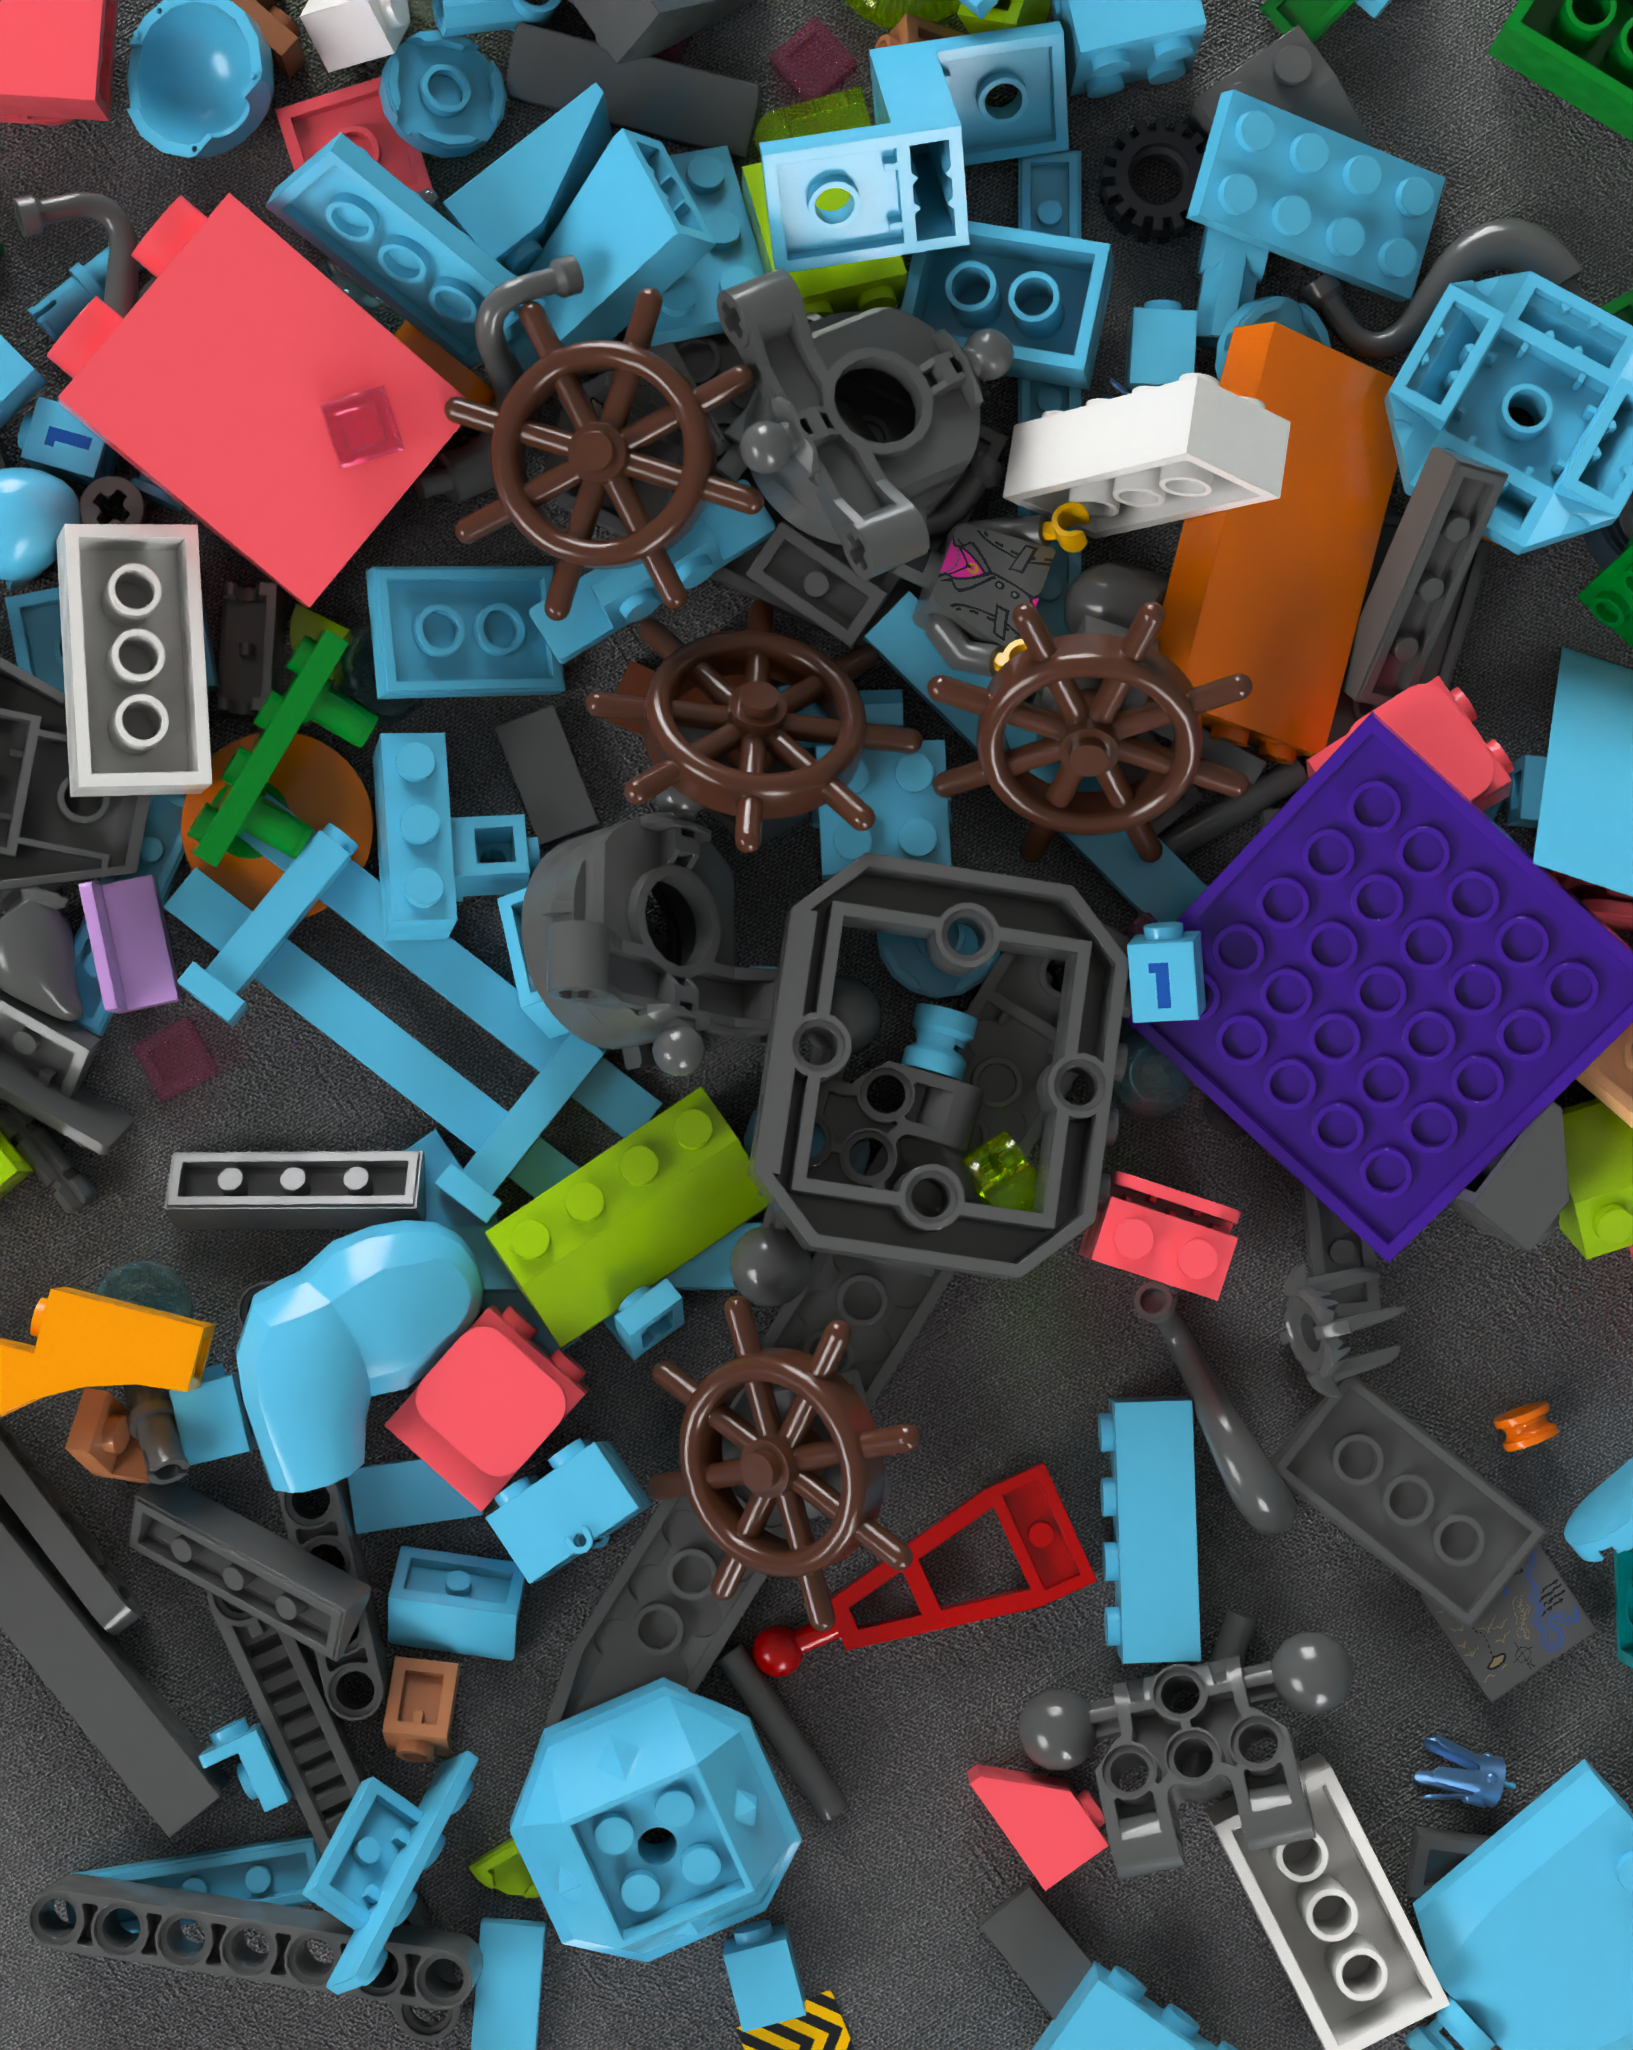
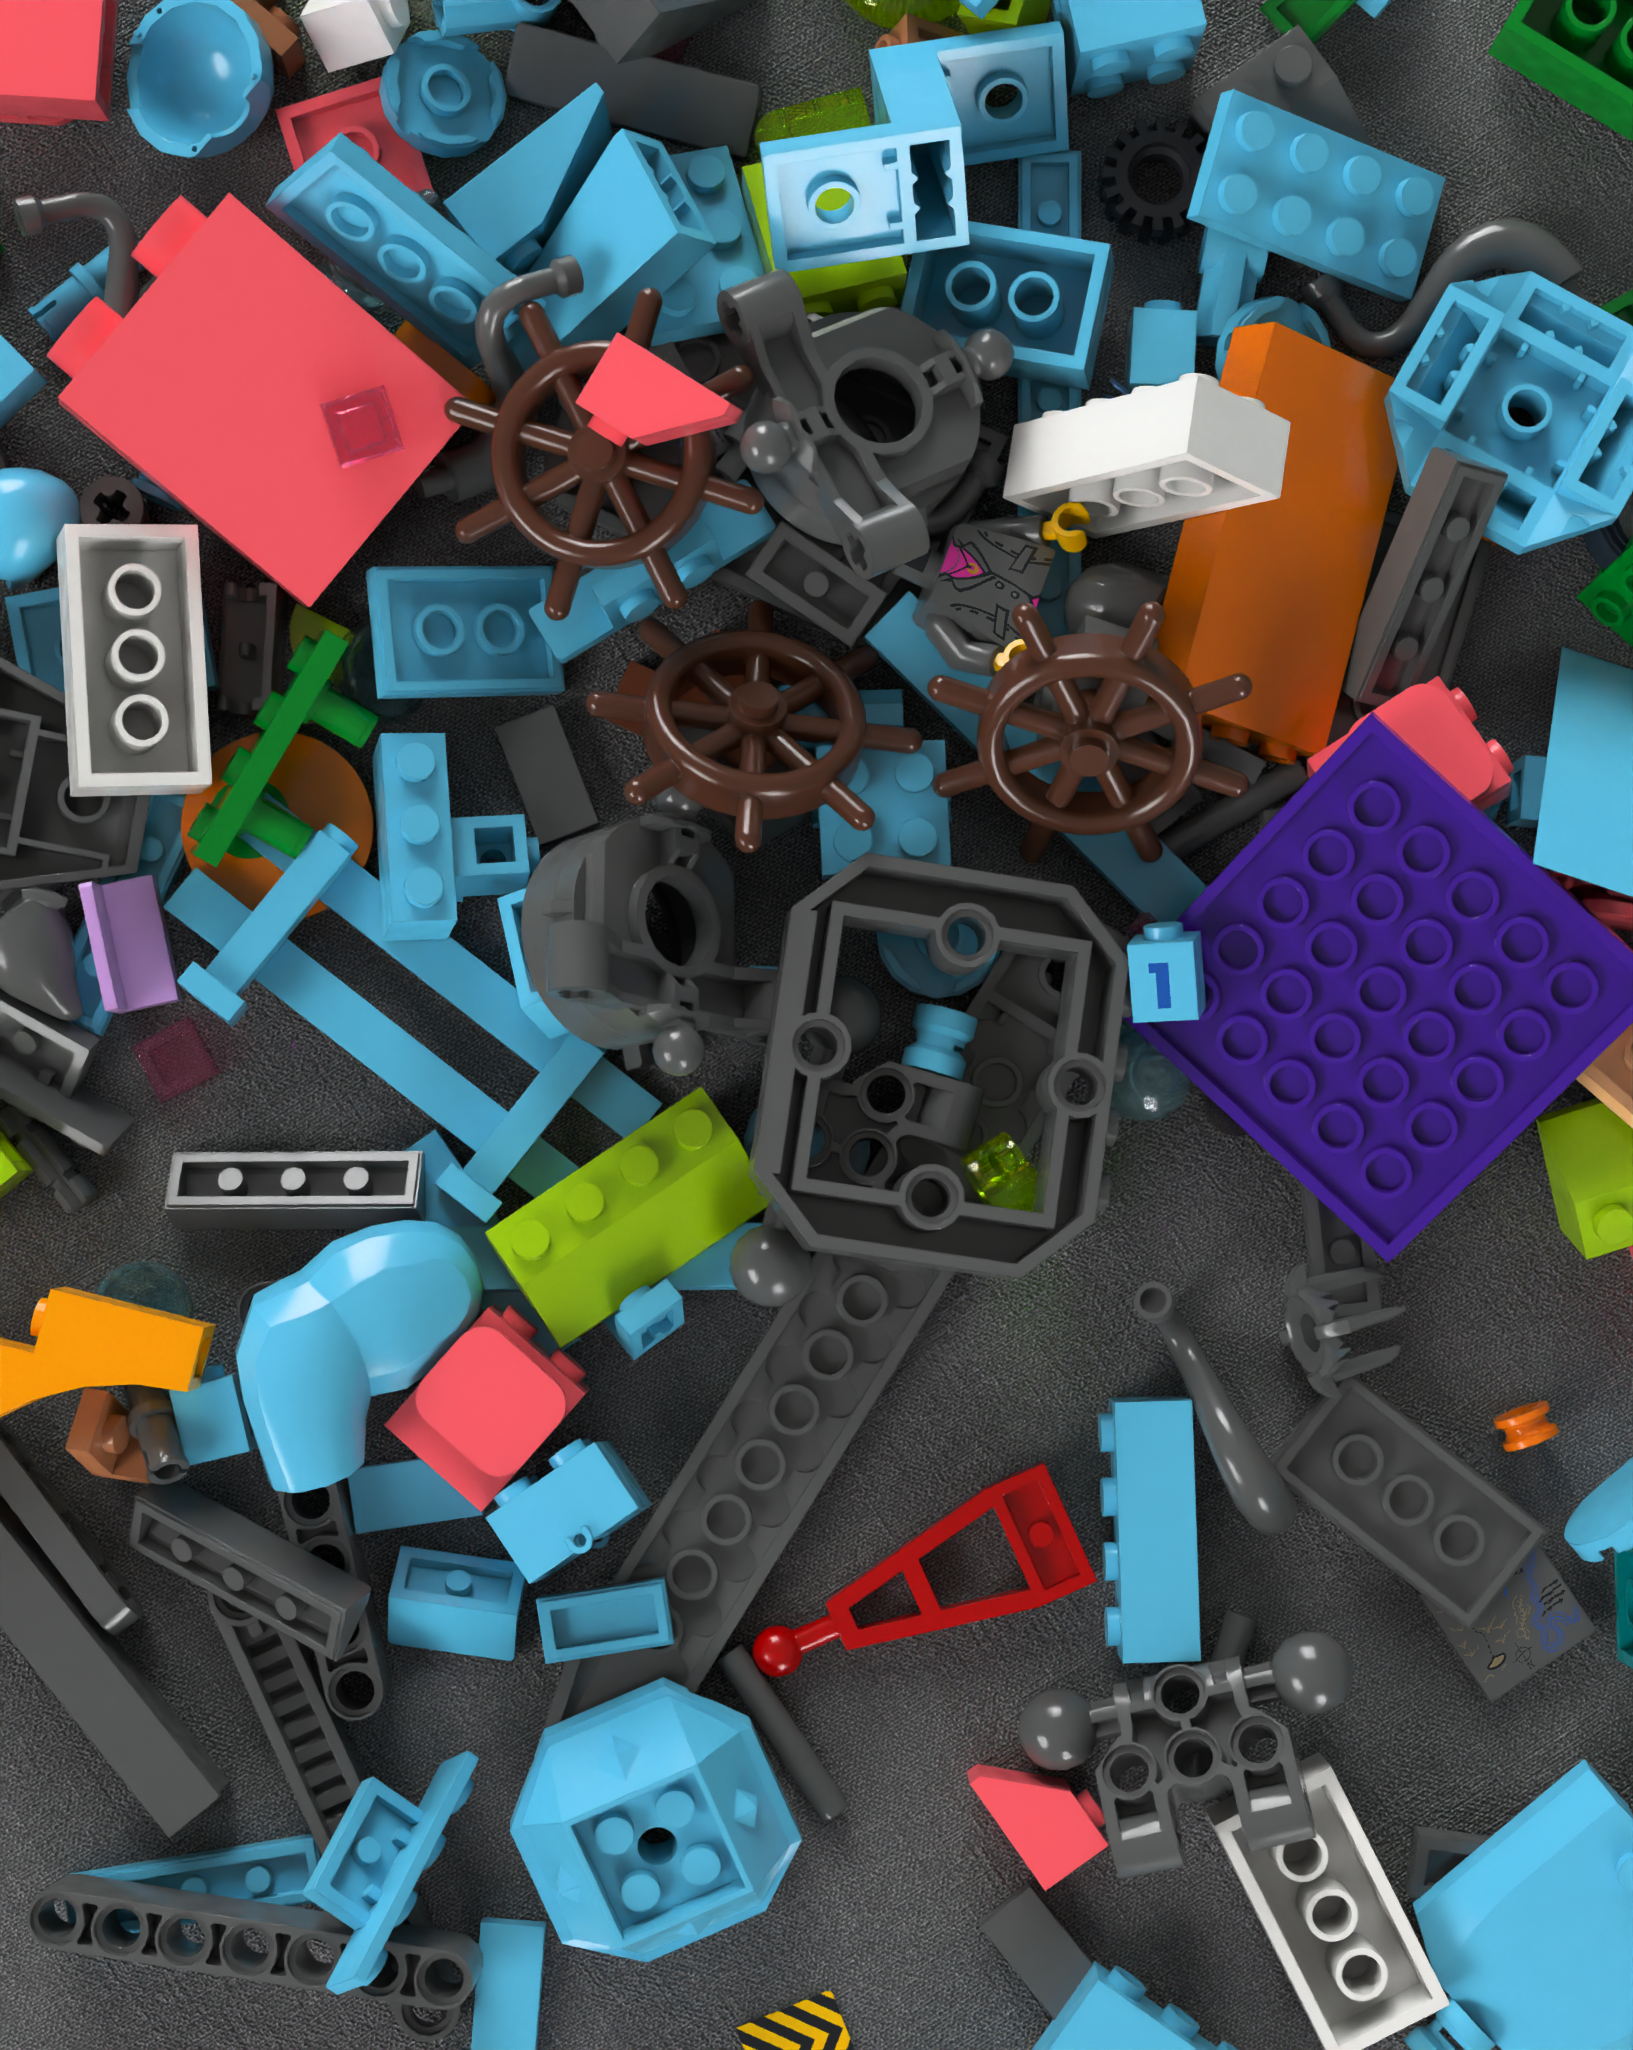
(63, 446): medium azure brick -> none
(260, 1768): medium azure bracket -> none
(421, 1708): nougat bracket -> none
(504, 1871): lime tile -> none
(605, 1620): none -> medium azure tile
(648, 398): none -> coral slope
(764, 1975): medium azure brick -> none
(808, 1453): reddish brown brick -> none
(813, 62): clear pink tile -> none
(1163, 1235): coral brick -> none
(1476, 1785): flat silver piece -> none
(1522, 1187): dark grey slope -> none

